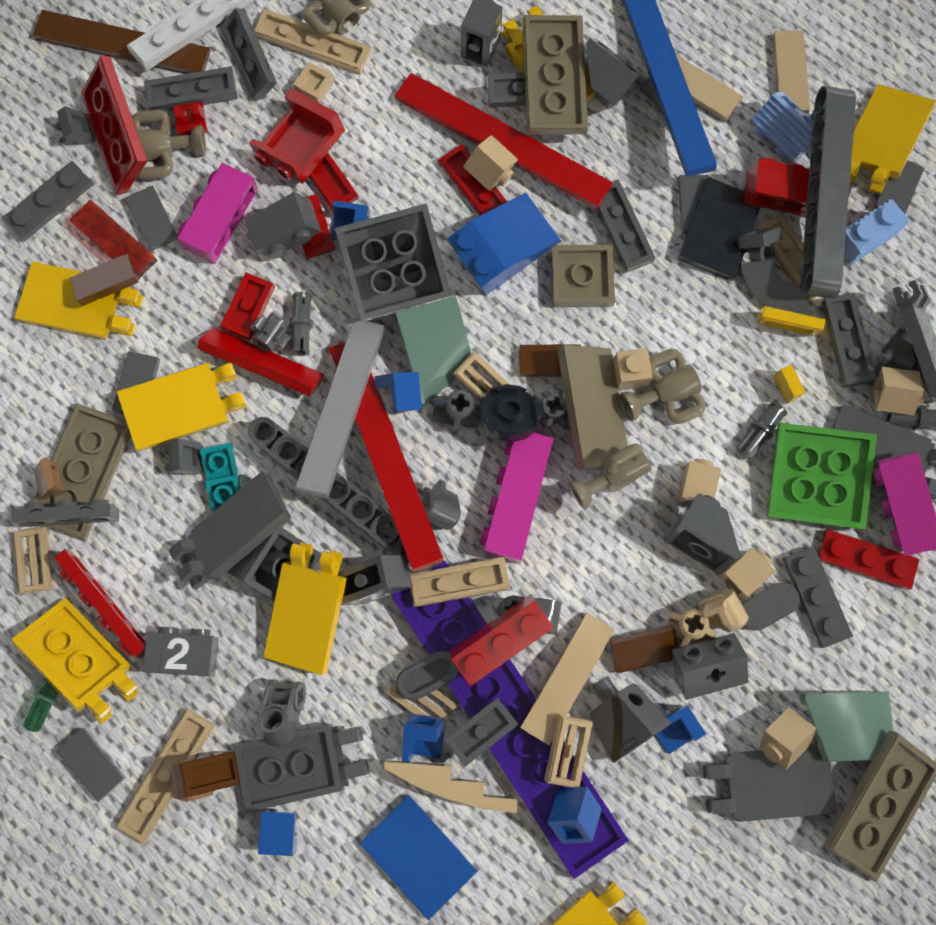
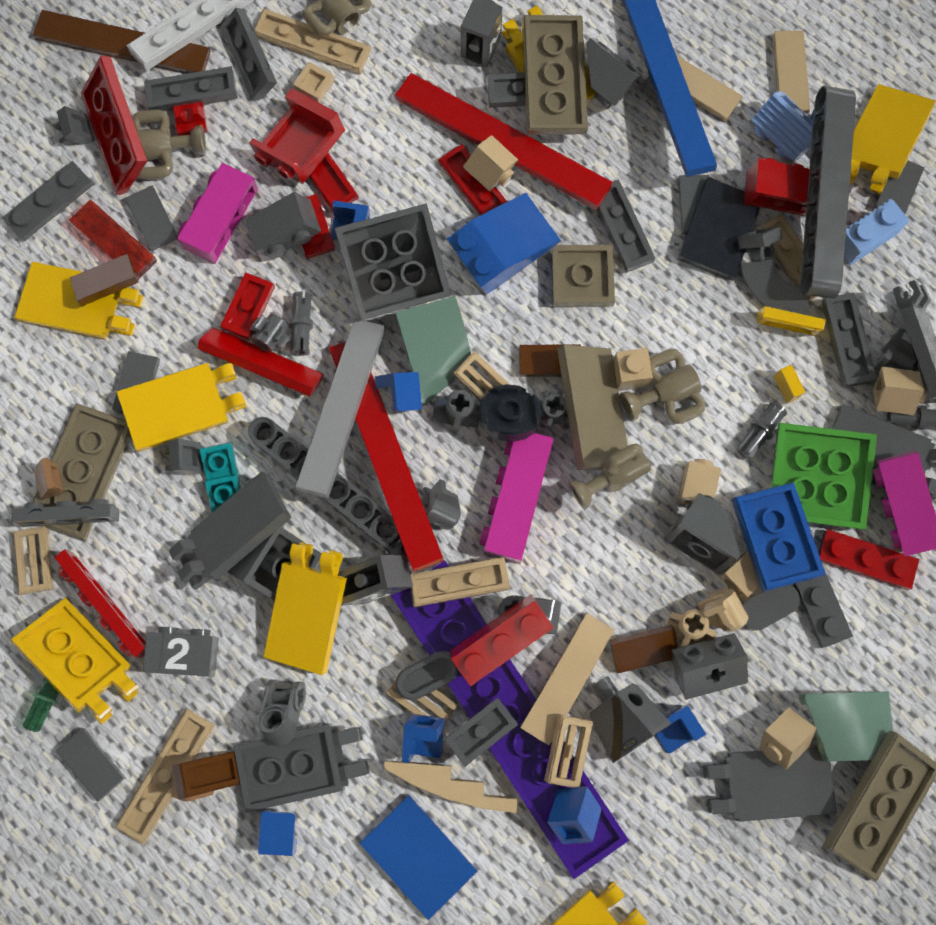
(778, 537): none -> blue tile

